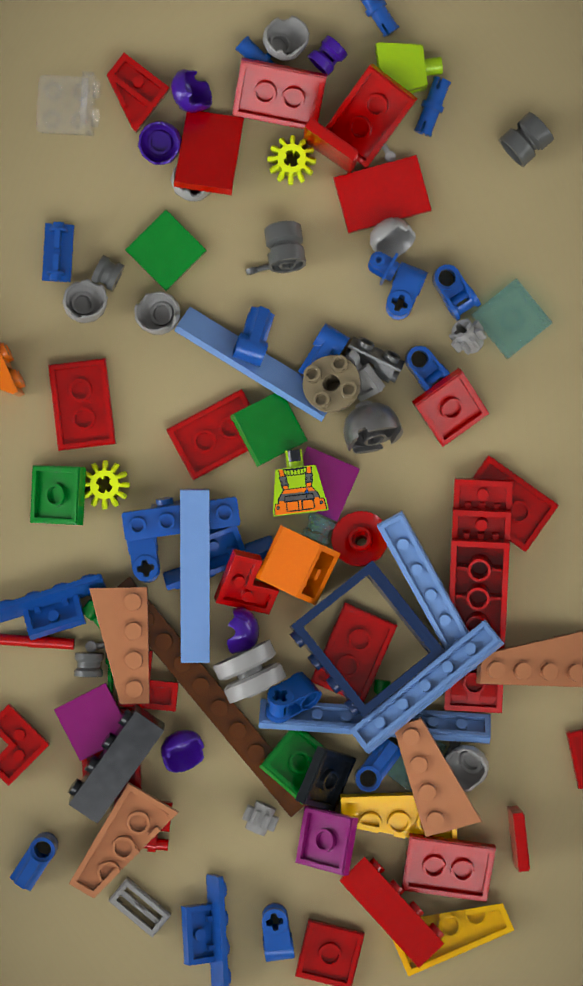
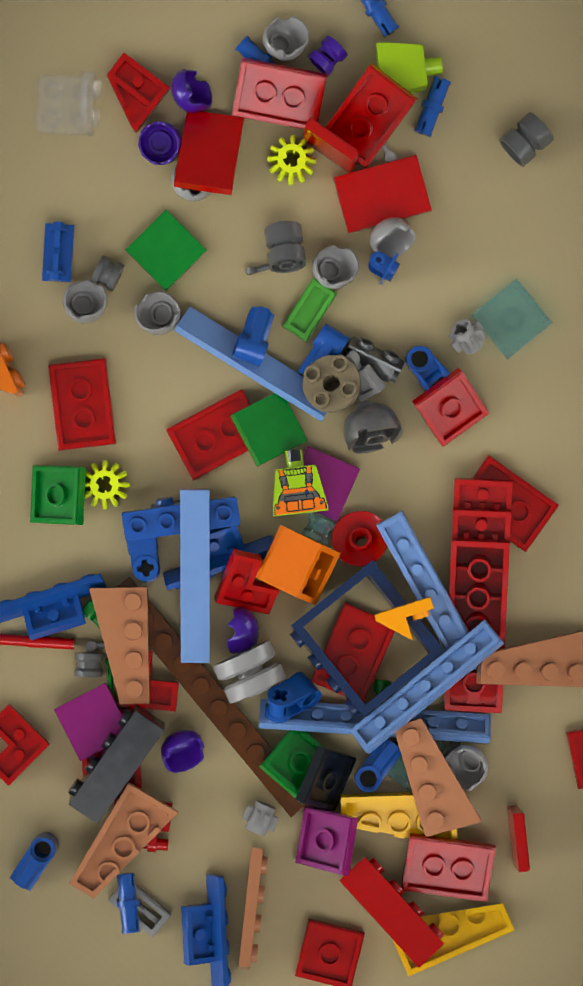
(128, 903): none -> blue pin
(251, 921): none -> nougat wing
(277, 937): blue piece -> none
(309, 310): none -> bright green tile
(335, 267): none -> light grey hair
(397, 617): none -> light orange slope
(407, 287): blue piece -> none
(455, 292): blue piece -> none

